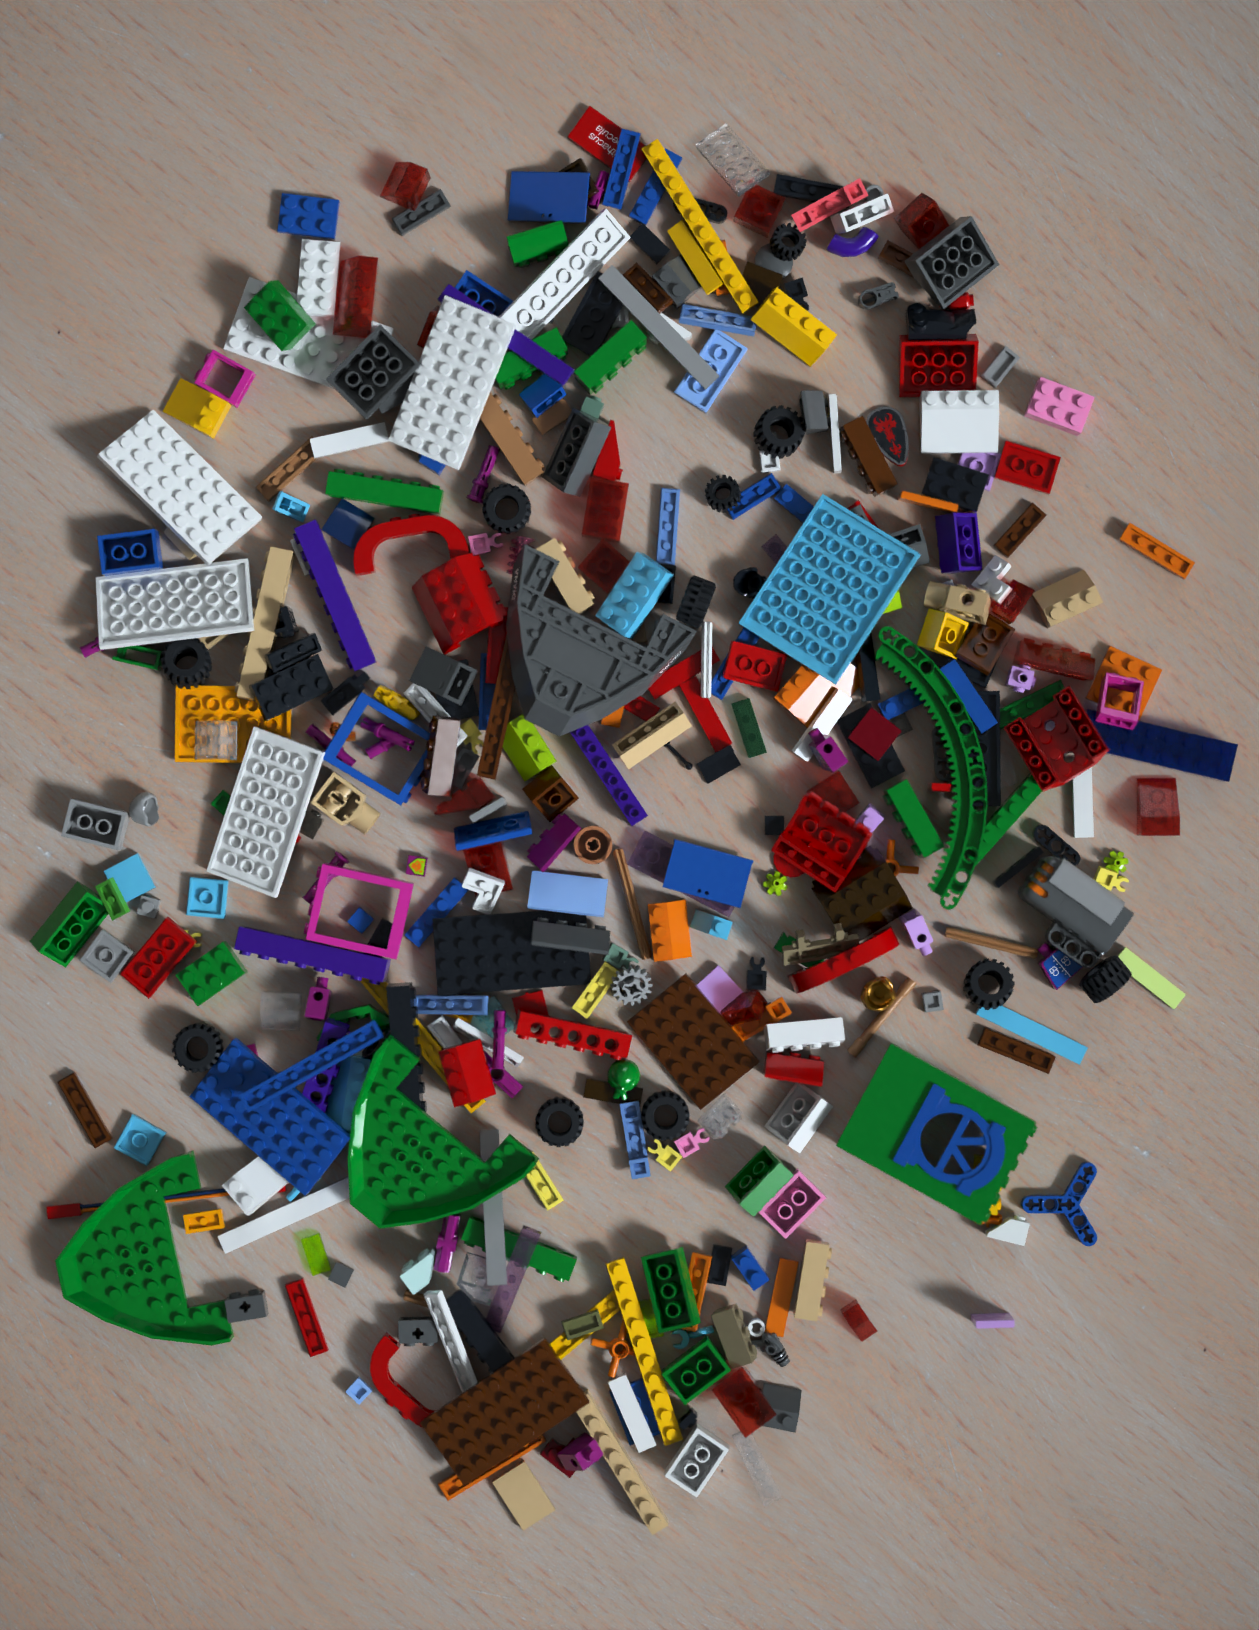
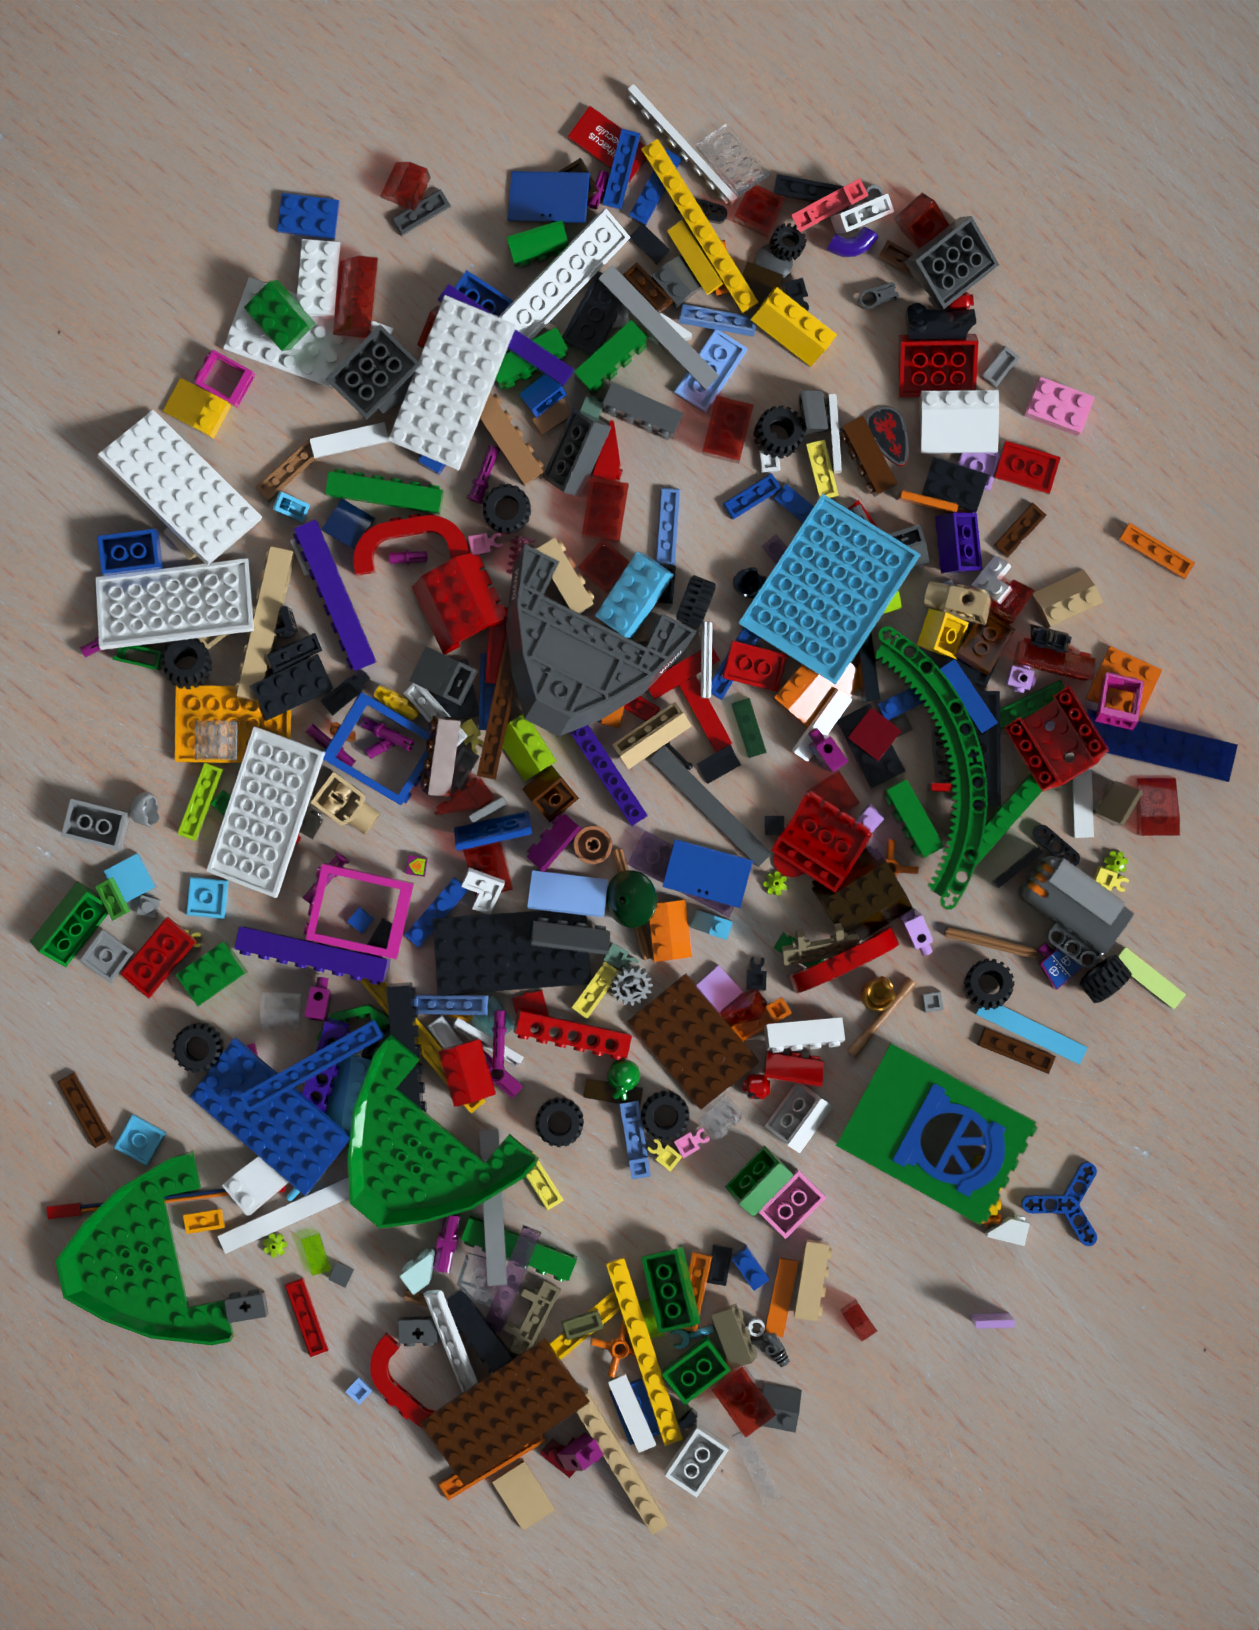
(200, 801): none -> lime plate
(277, 1242): none -> lime plant
(408, 557): none -> magenta axle
(541, 1304): none -> dark tan hinge
(639, 898): none -> dark green dish
(642, 411): none -> dark grey brick
(686, 151): none -> white plate
(711, 806): none -> dark grey tile
(720, 483): black tyre -> none
(727, 429): none -> clear red brick
(756, 1086): none -> red head
(822, 469): none -> light yellow plate
(1049, 638): none -> black hinge
(1117, 803): none -> dark tan slope

